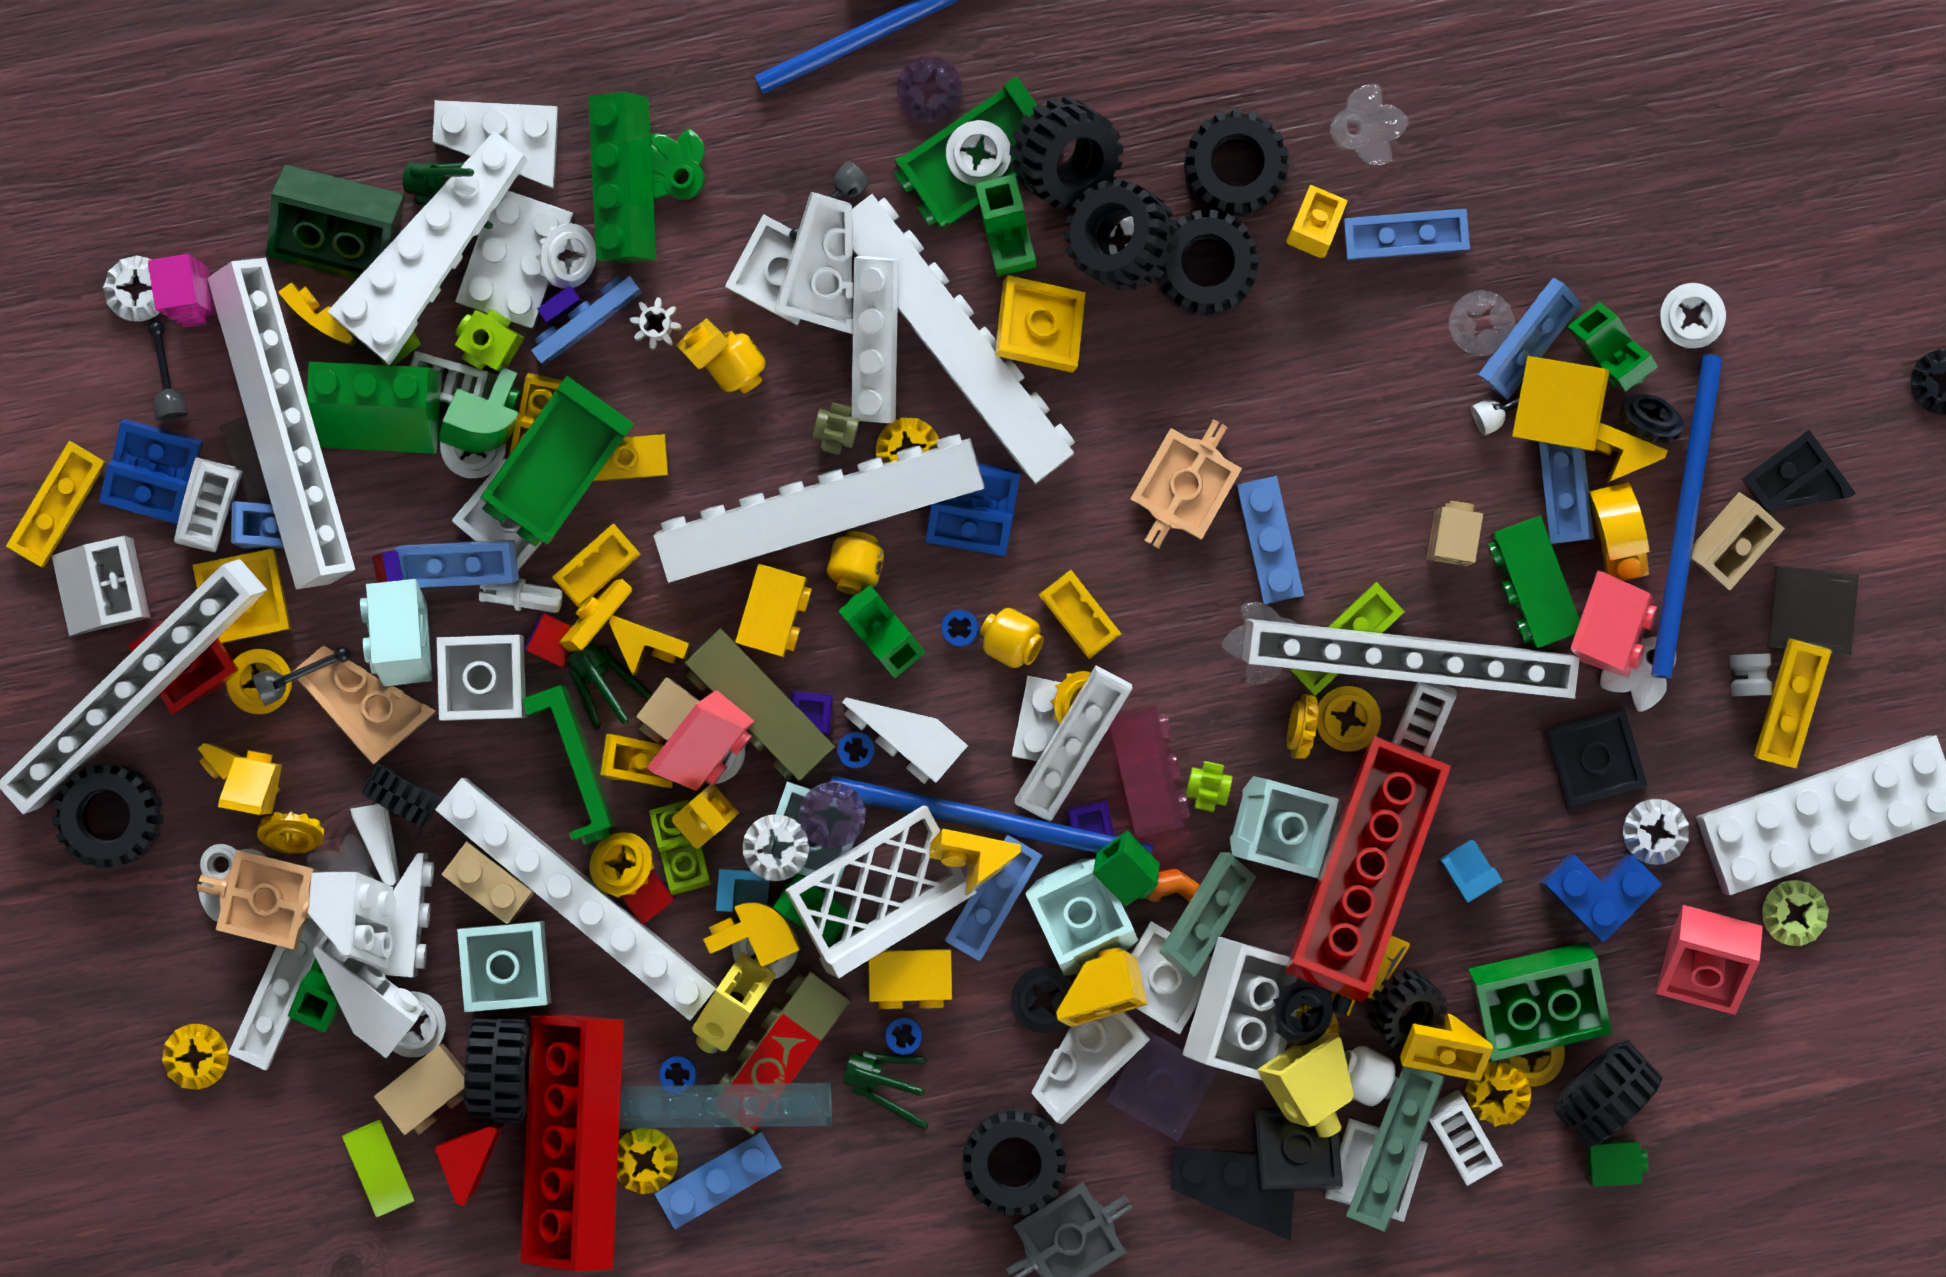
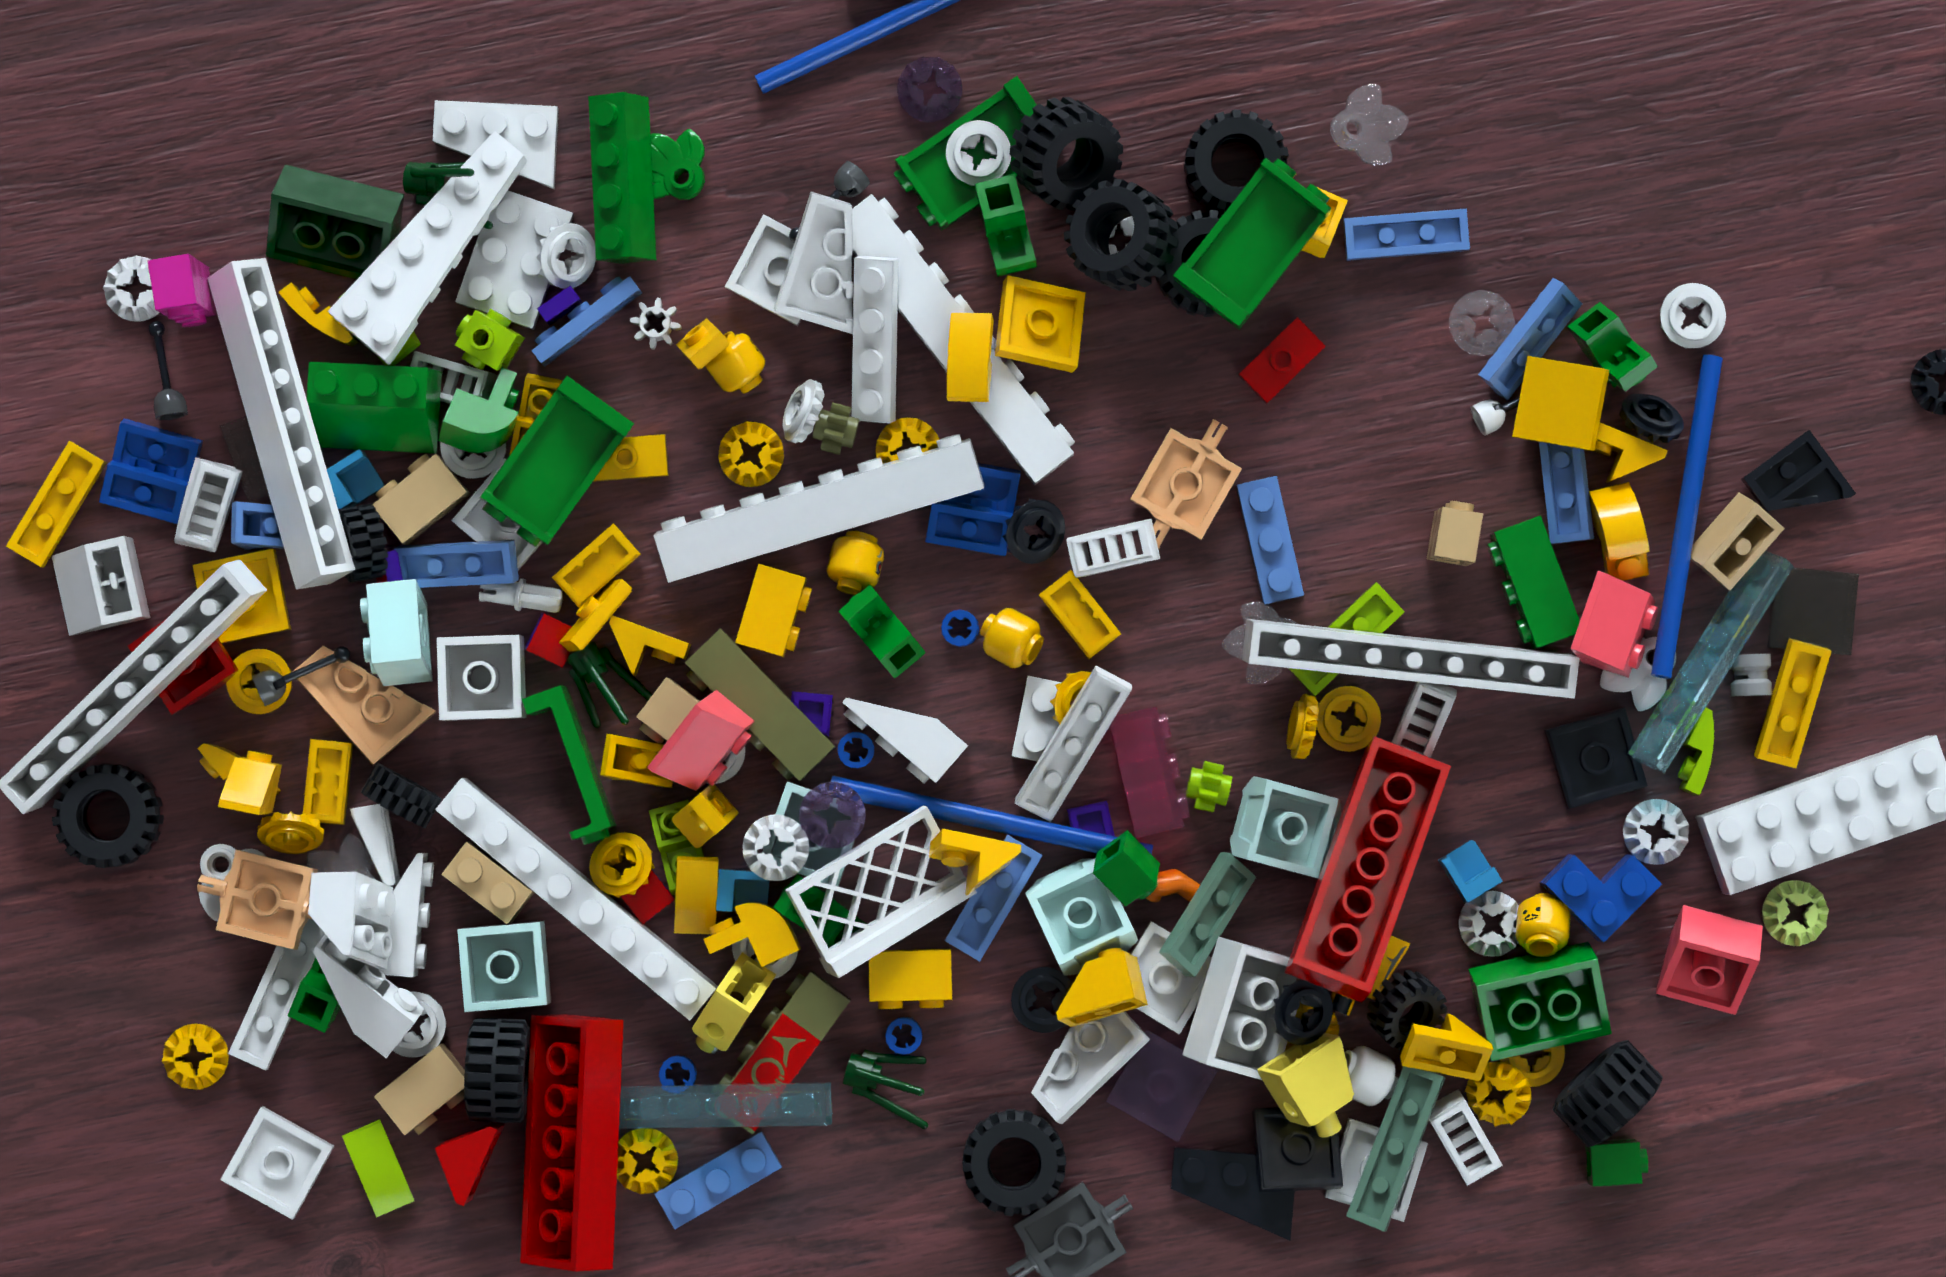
(277, 1162): none -> white plate
(327, 781): none -> yellow plate
(354, 480): none -> dark azure panel
(365, 542): none -> black tyre
(420, 498): none -> tan brick
(695, 894): none -> yellow slope
(747, 473): none -> yellow gear
(802, 411): none -> white gear
(969, 357): none -> yellow slope
(1035, 547): none -> black gear
(1080, 556): none -> white slope
(1254, 242): none -> green panel
(1281, 360): none -> red plate
(1472, 924): none -> white gear
(1542, 925): none -> yellow head
(1696, 768): none -> lime slope
(1709, 662): none -> clear light blue plate

